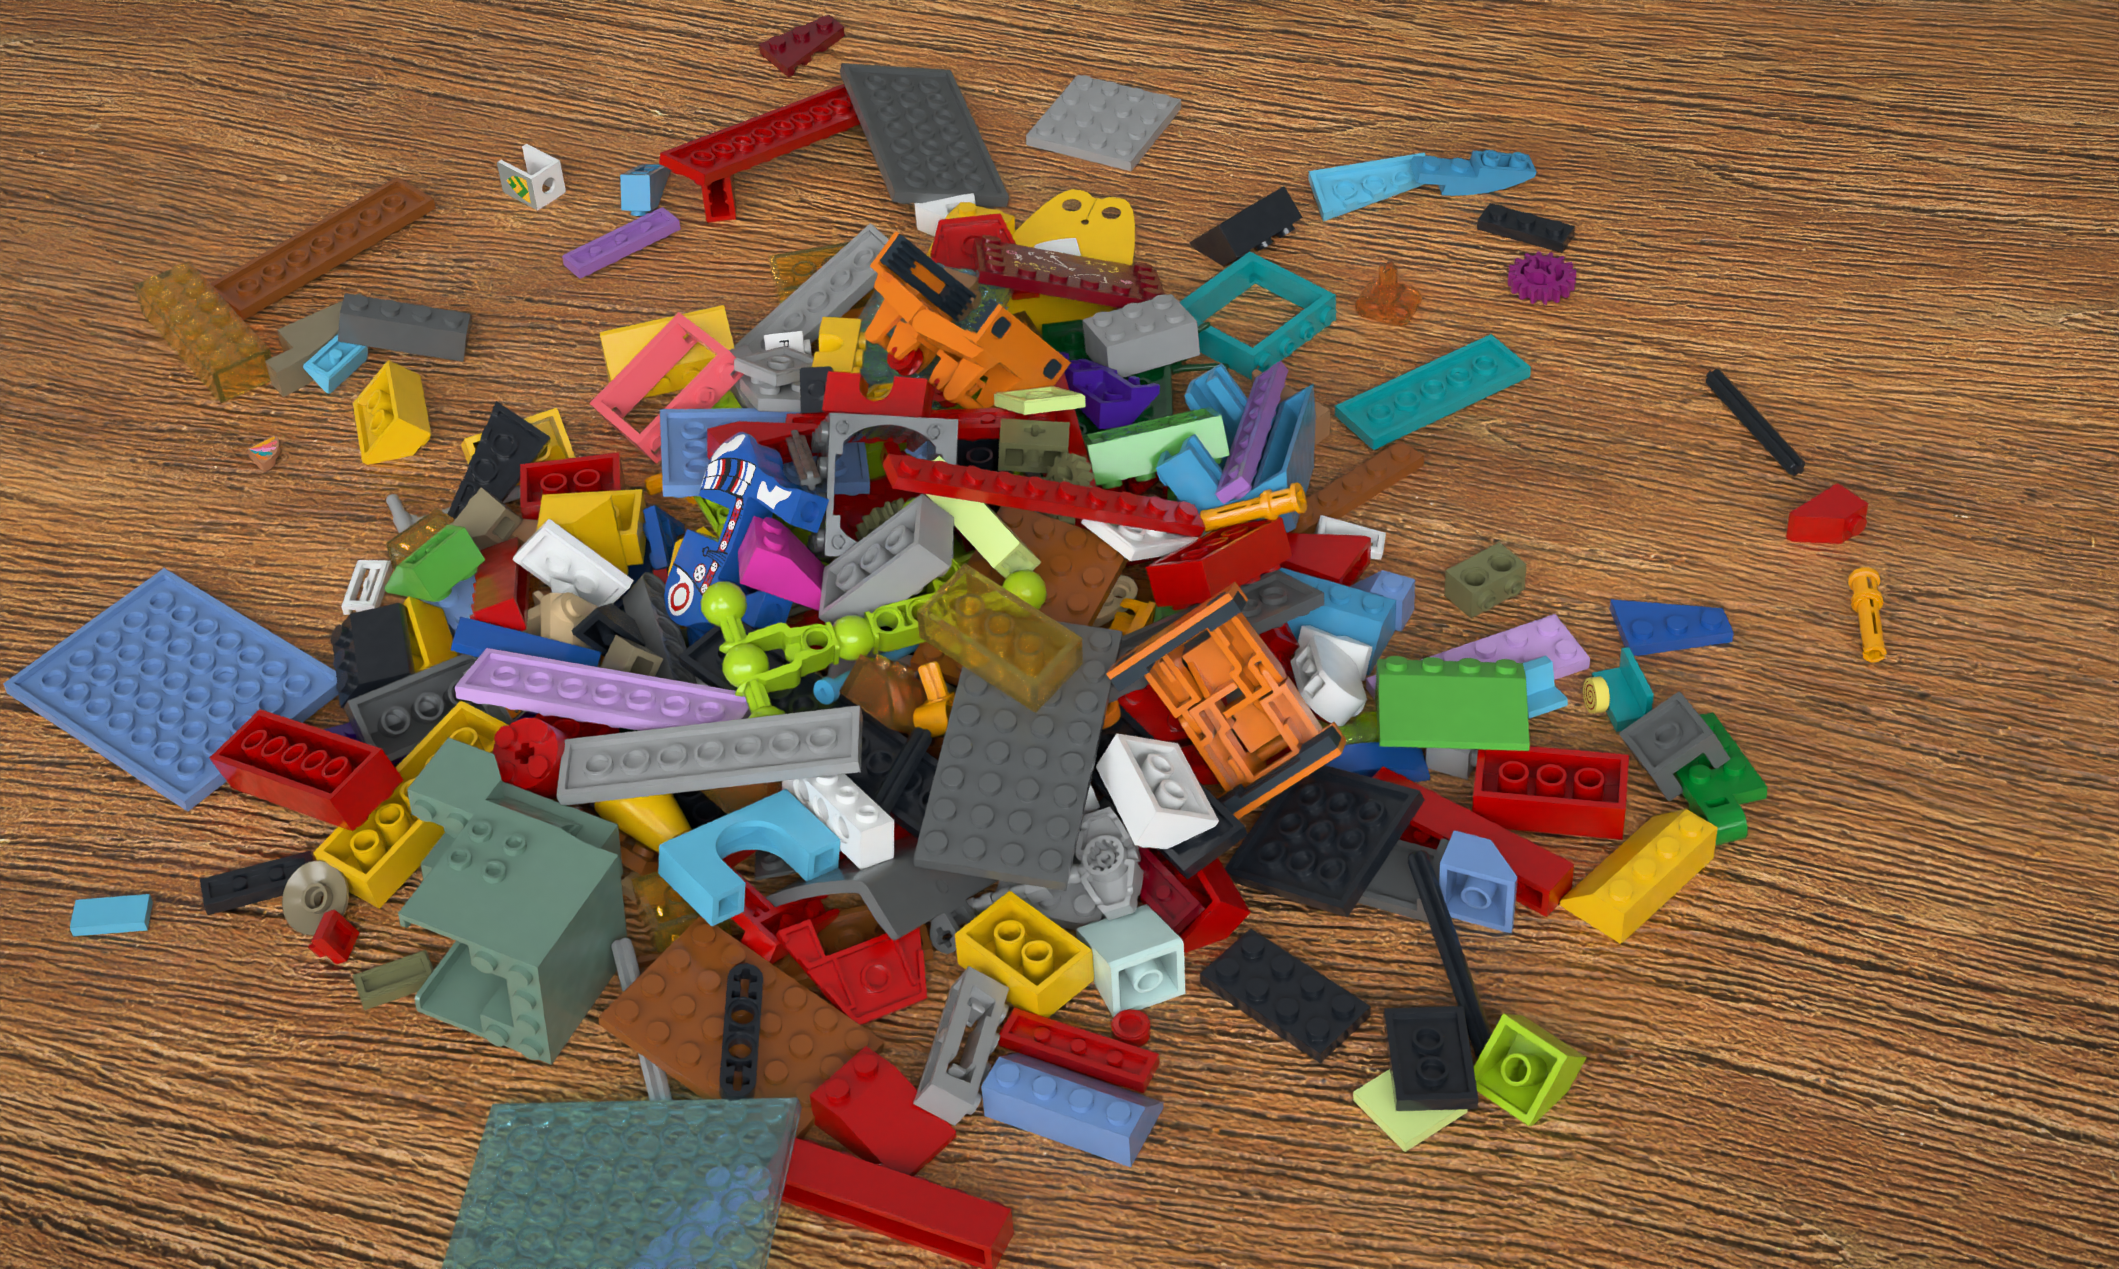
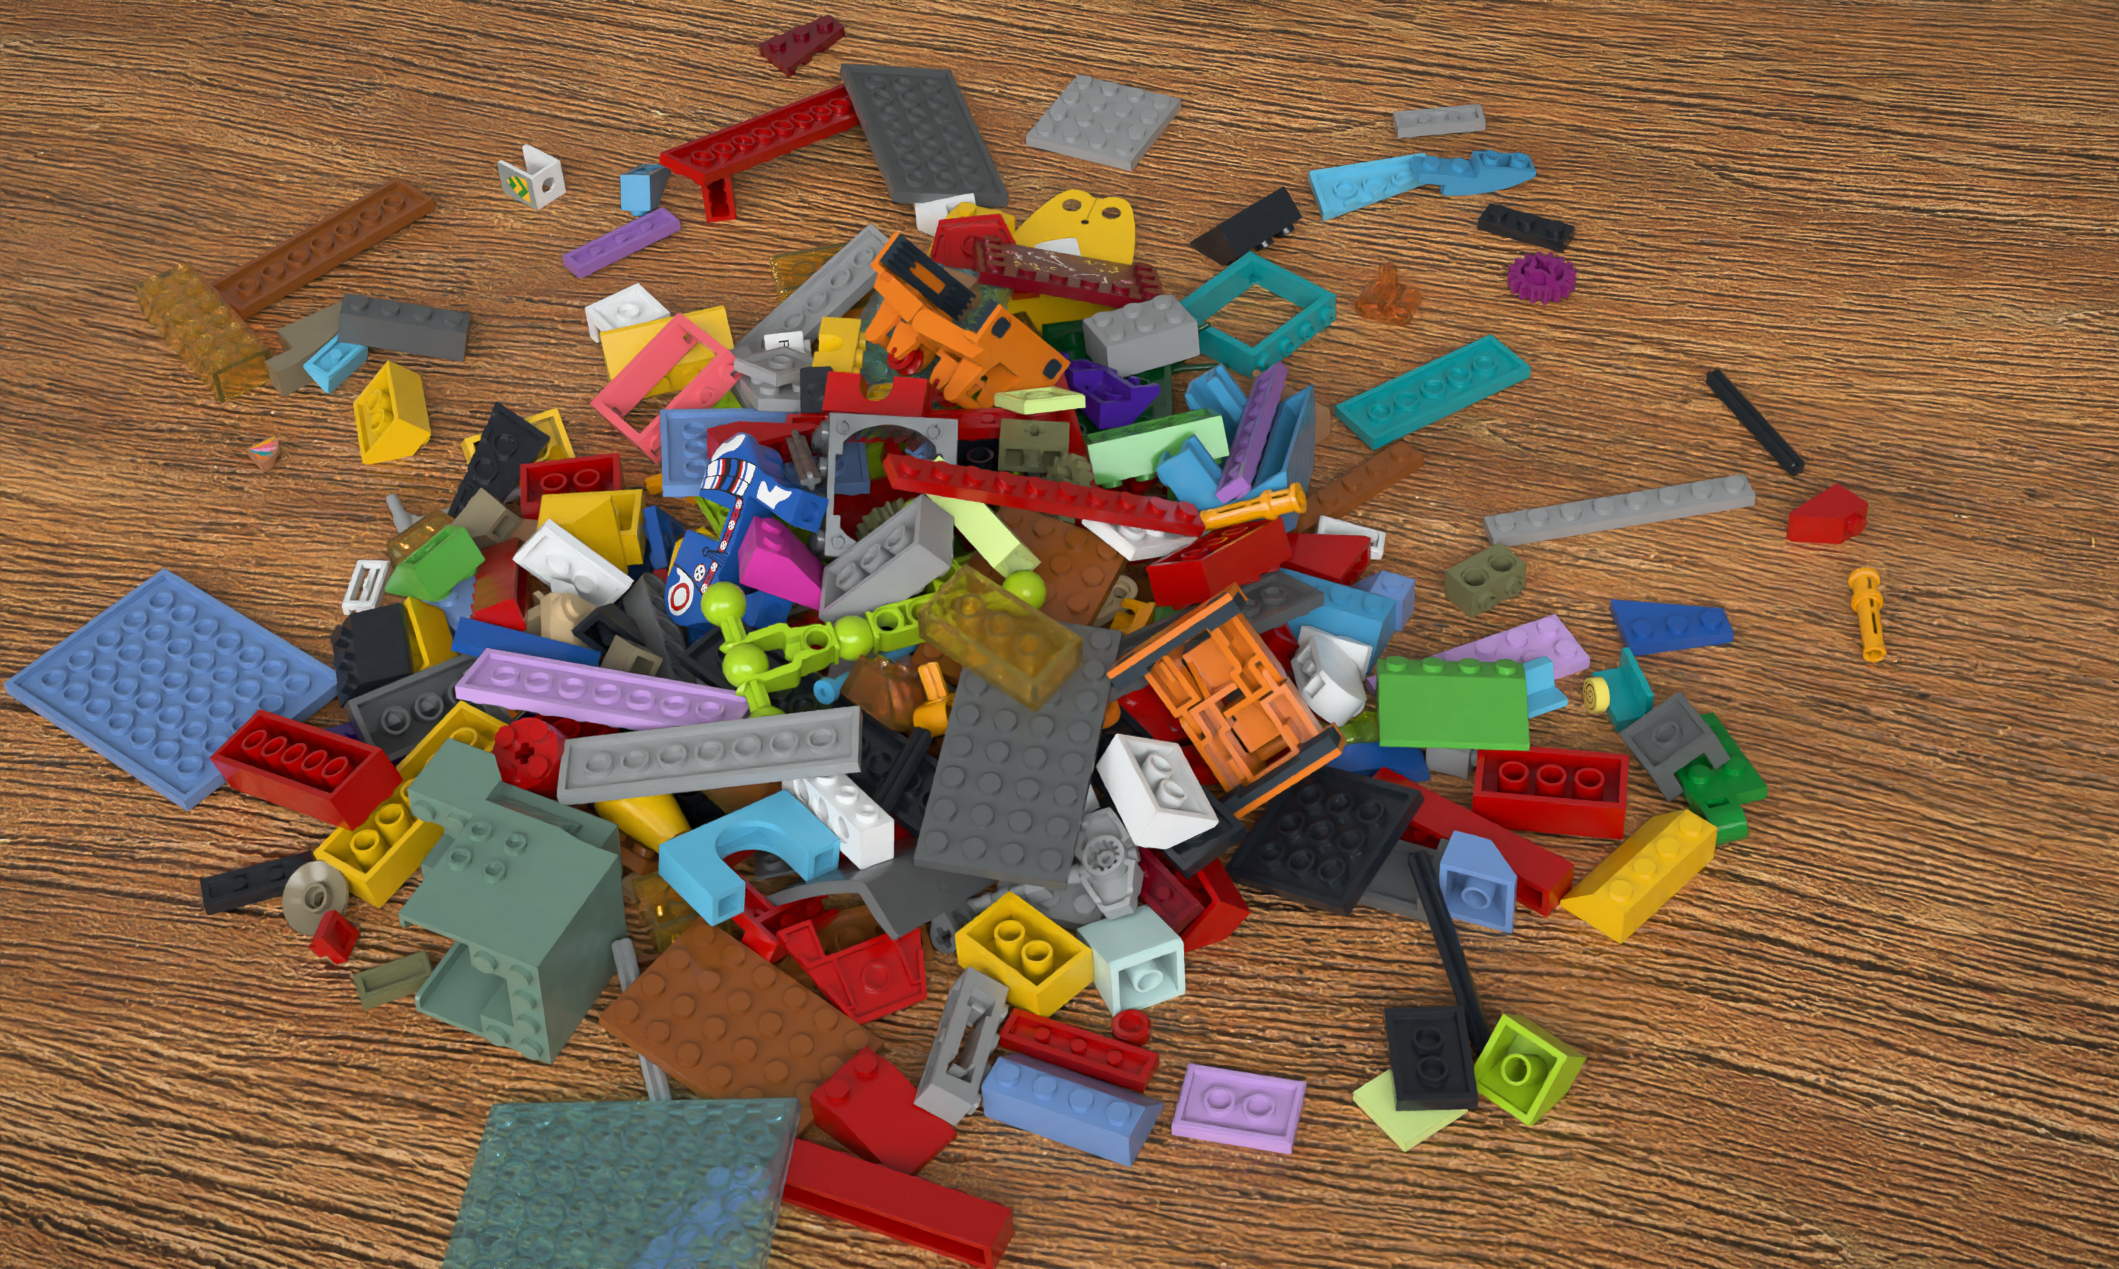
(111, 915): medium azure tile -> none
(623, 309): none -> white panel
(742, 1034): black beam -> none
(1239, 1108): none -> lavender tile
(1285, 995): black plate -> none
(1439, 121): none -> light grey plate
(1619, 511): none -> light grey plate

